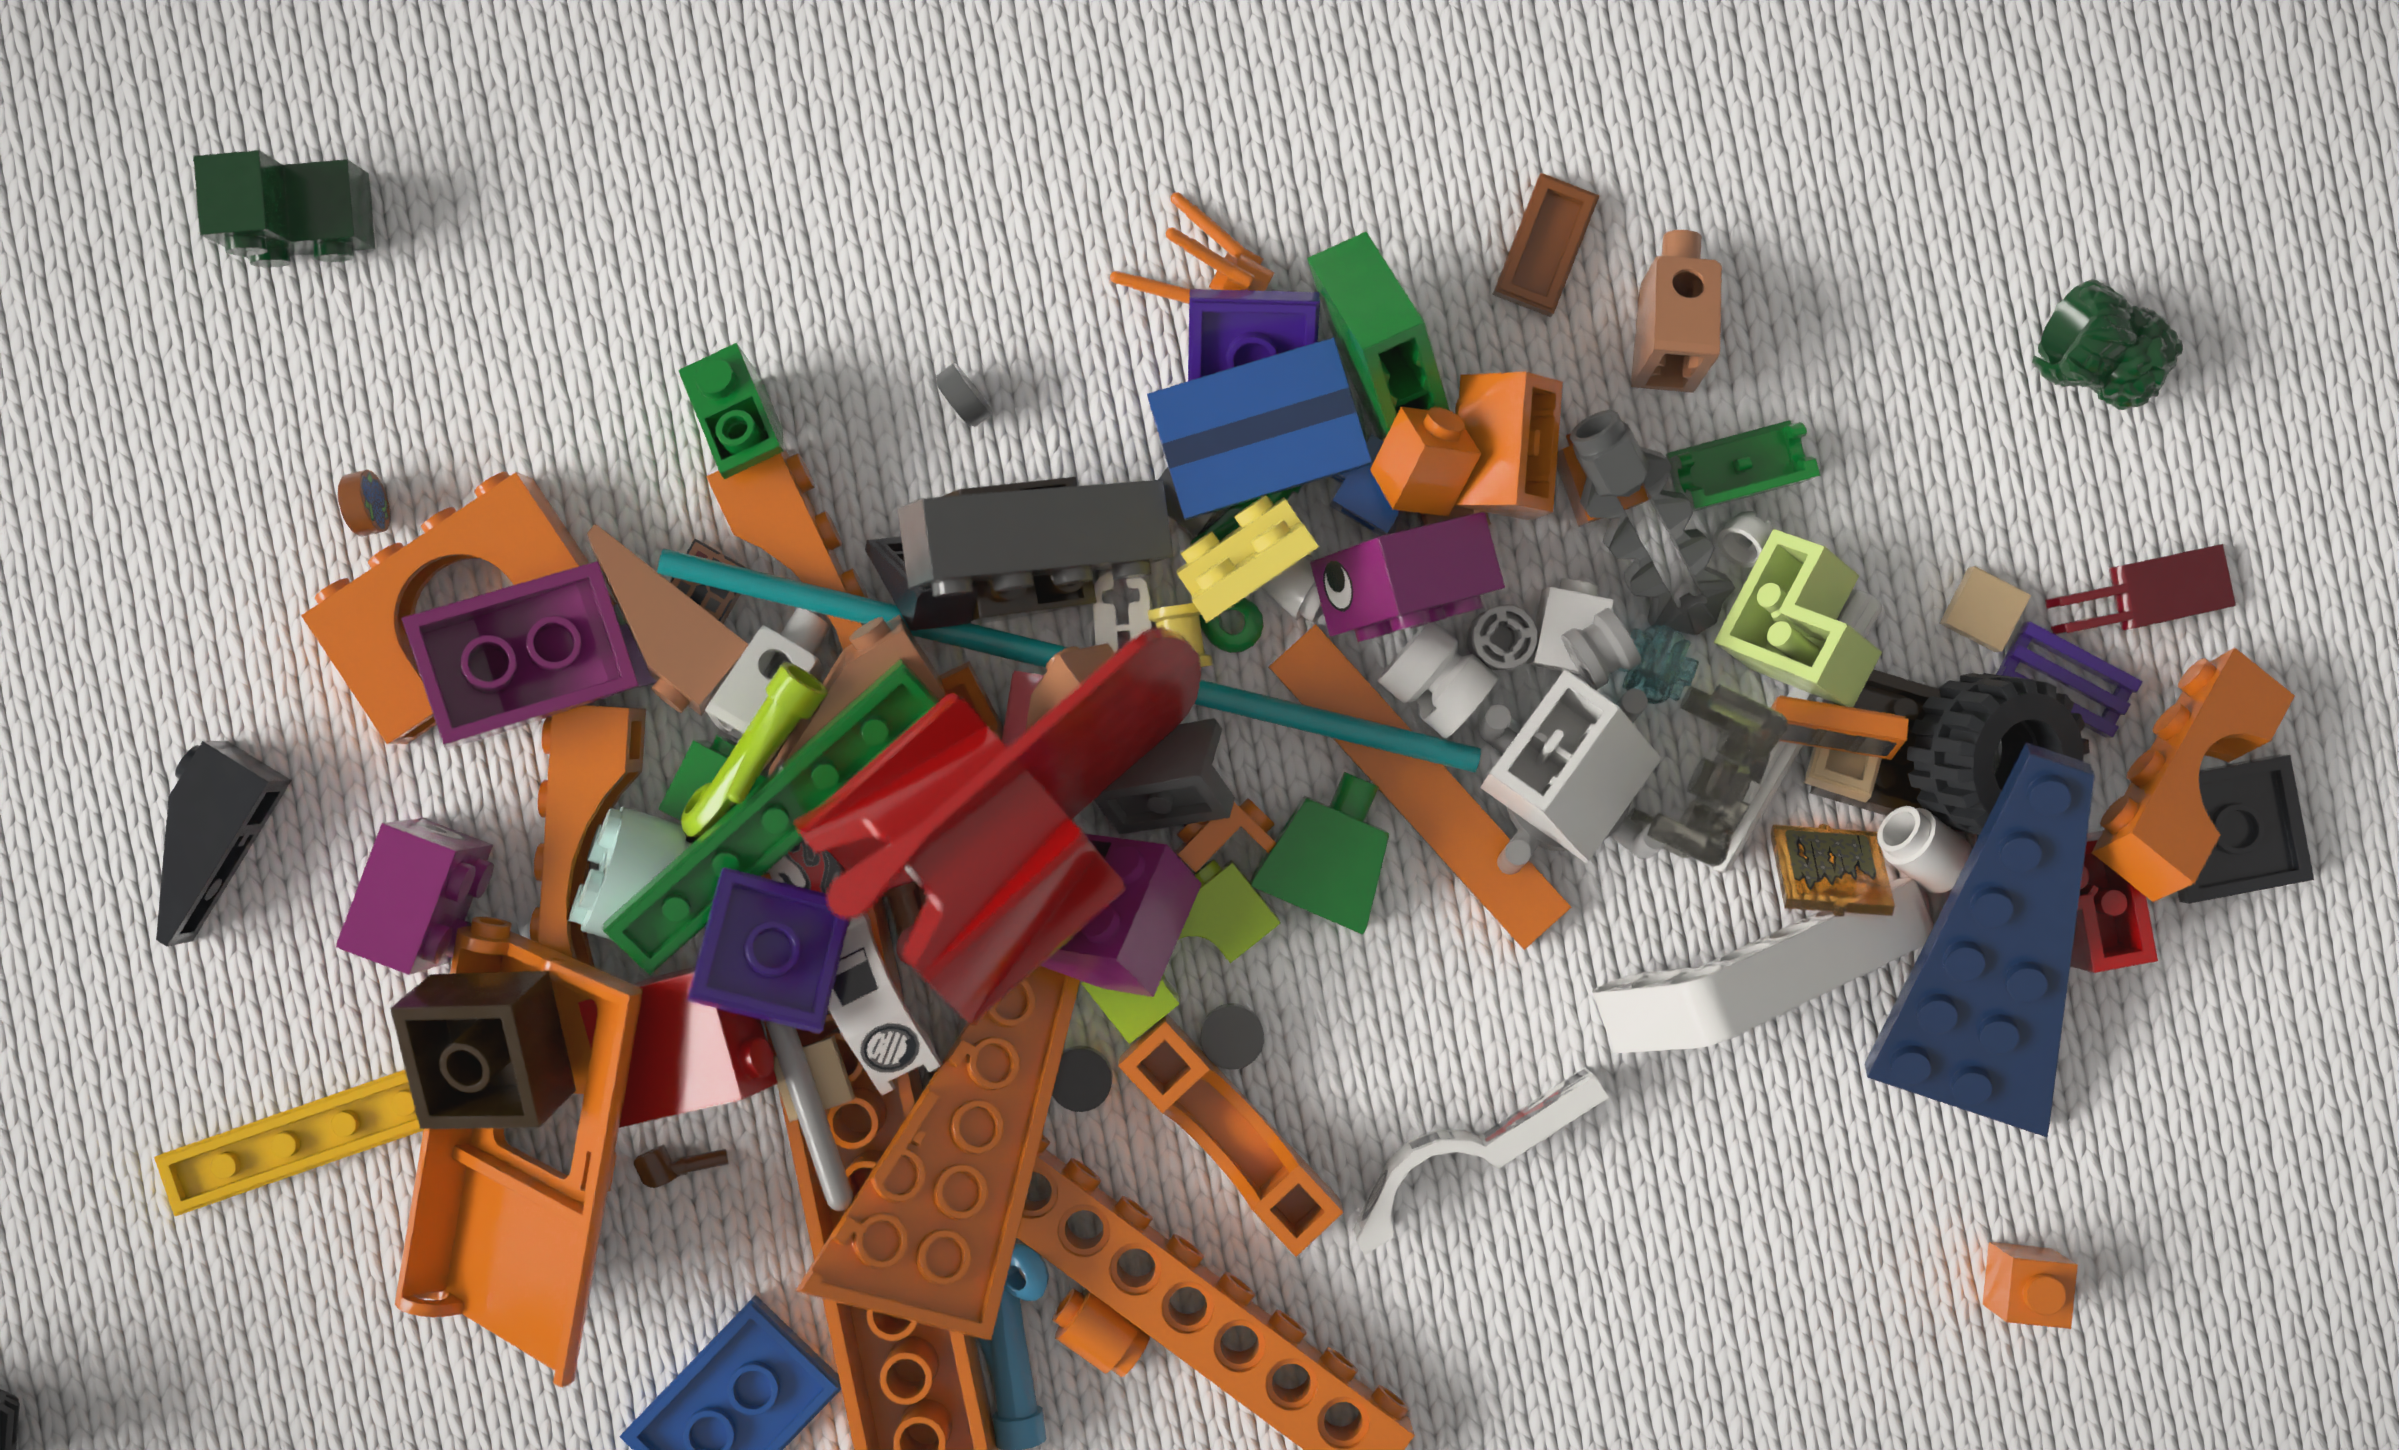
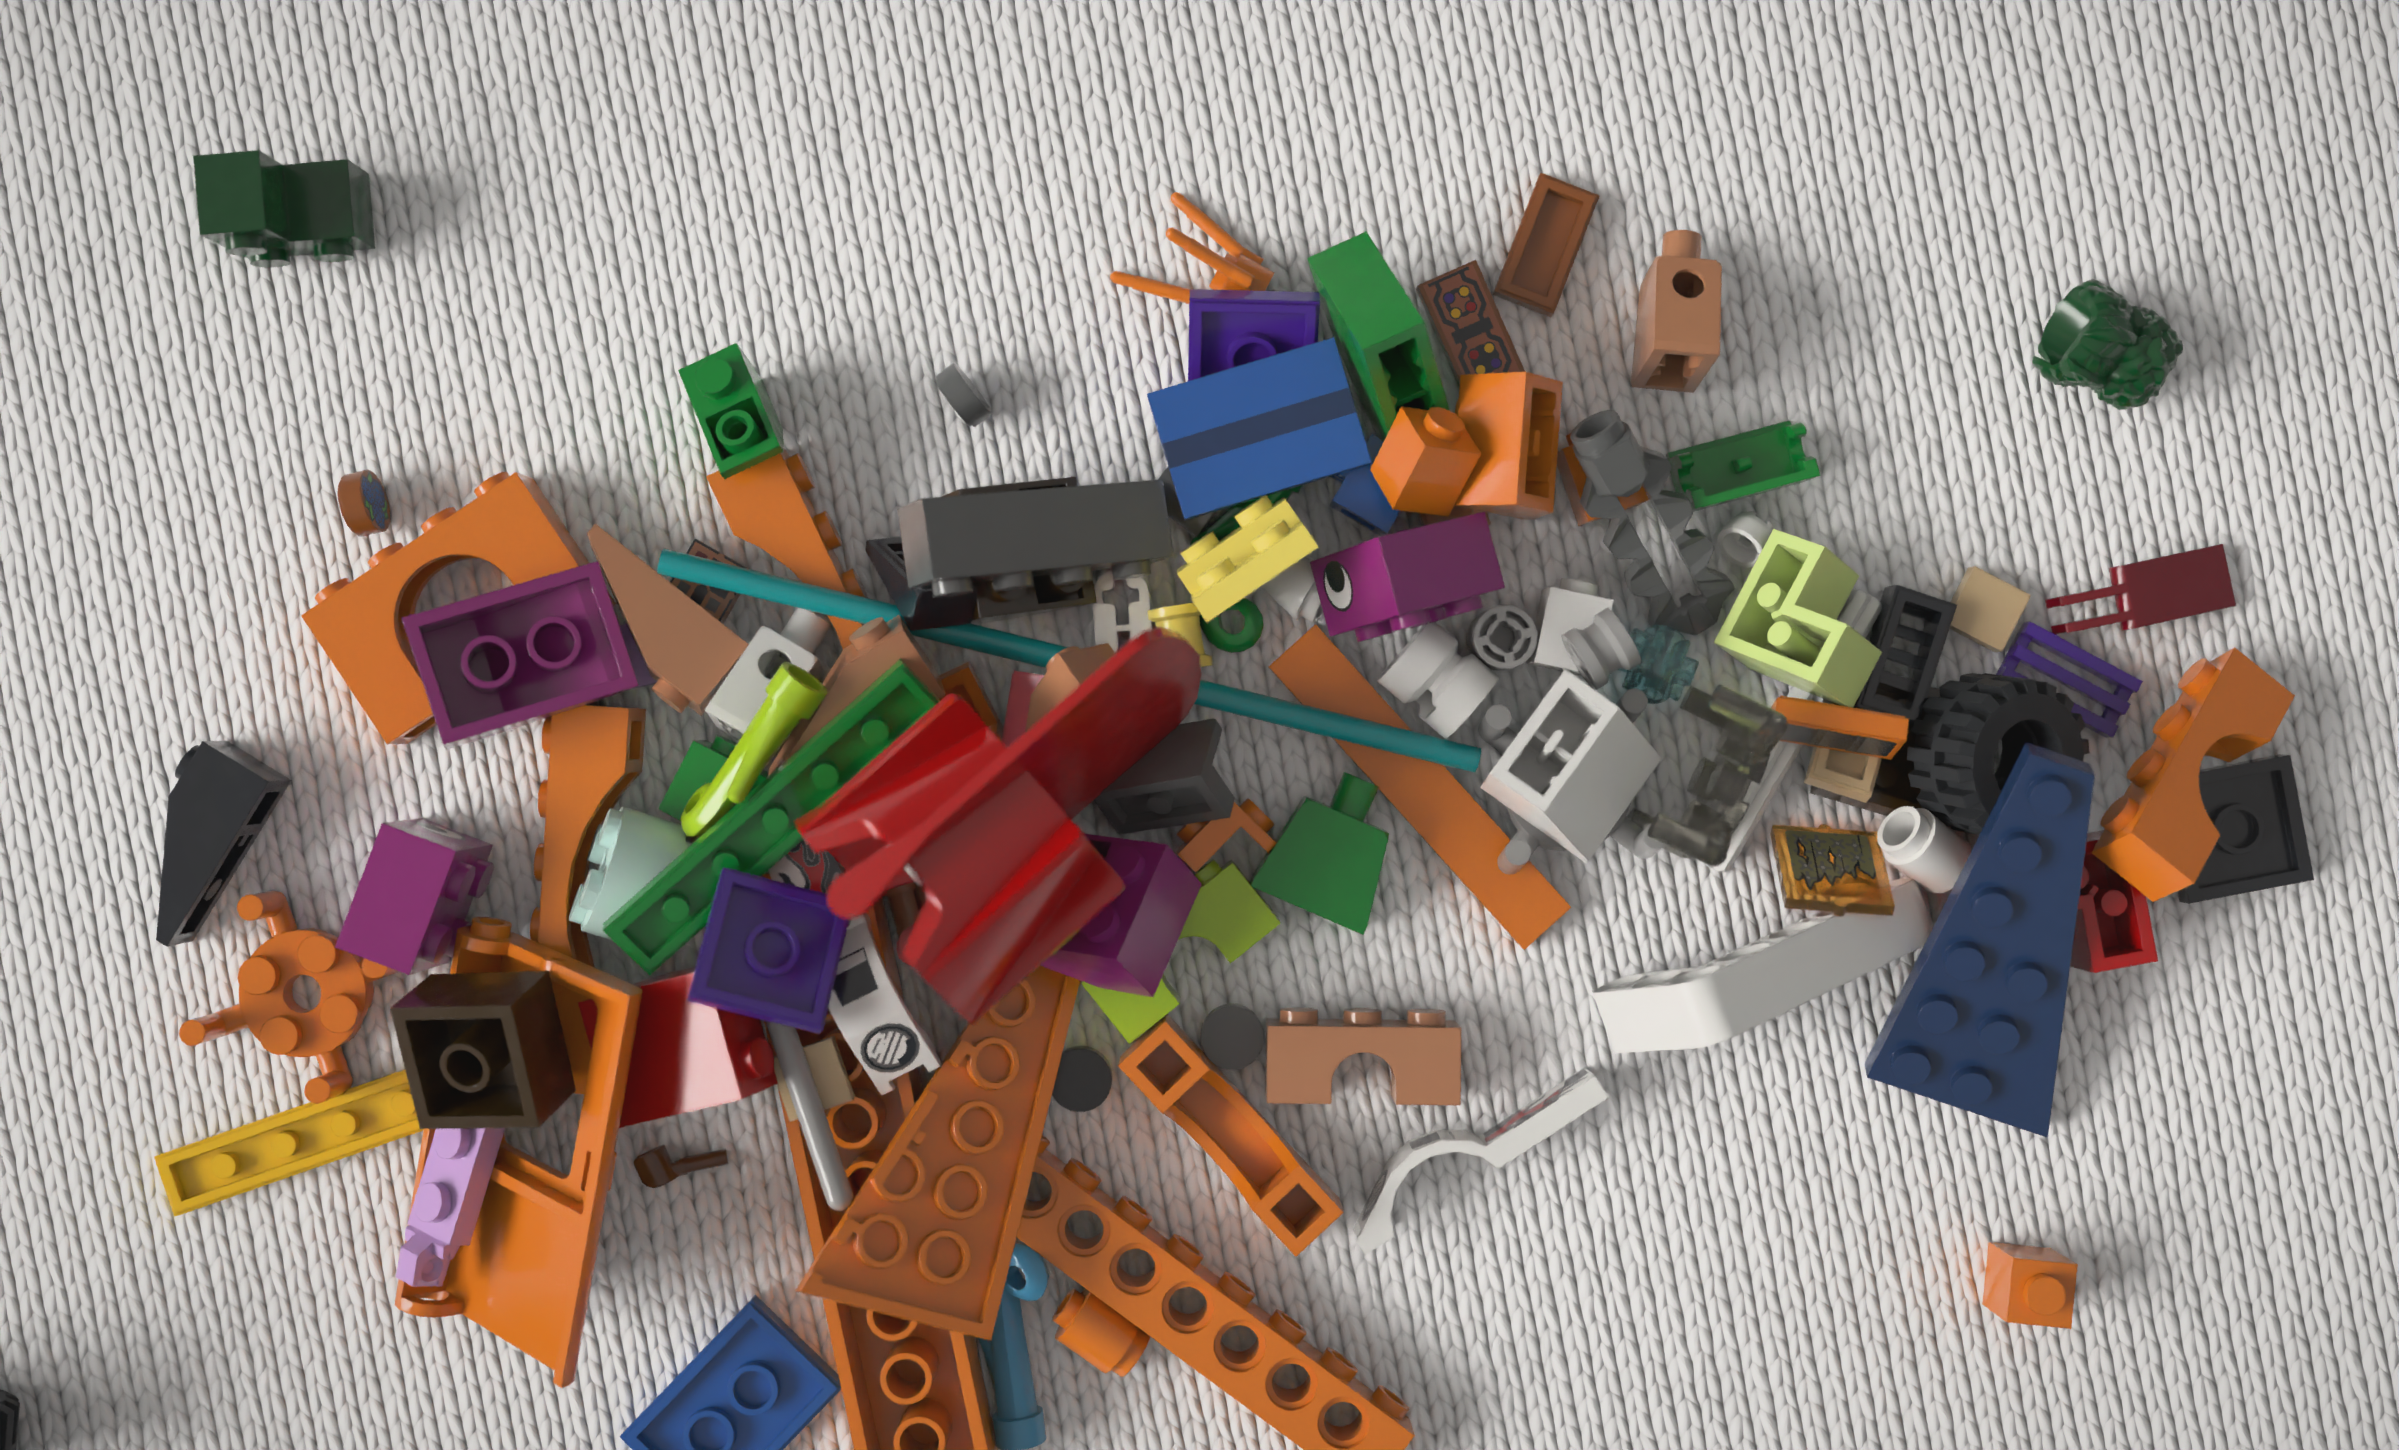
(268, 1001): none -> orange plate
(447, 1202): none -> lavender hinge
(1307, 1051): none -> nougat arch
(1468, 323): none -> tile
(1938, 619): none -> black slope

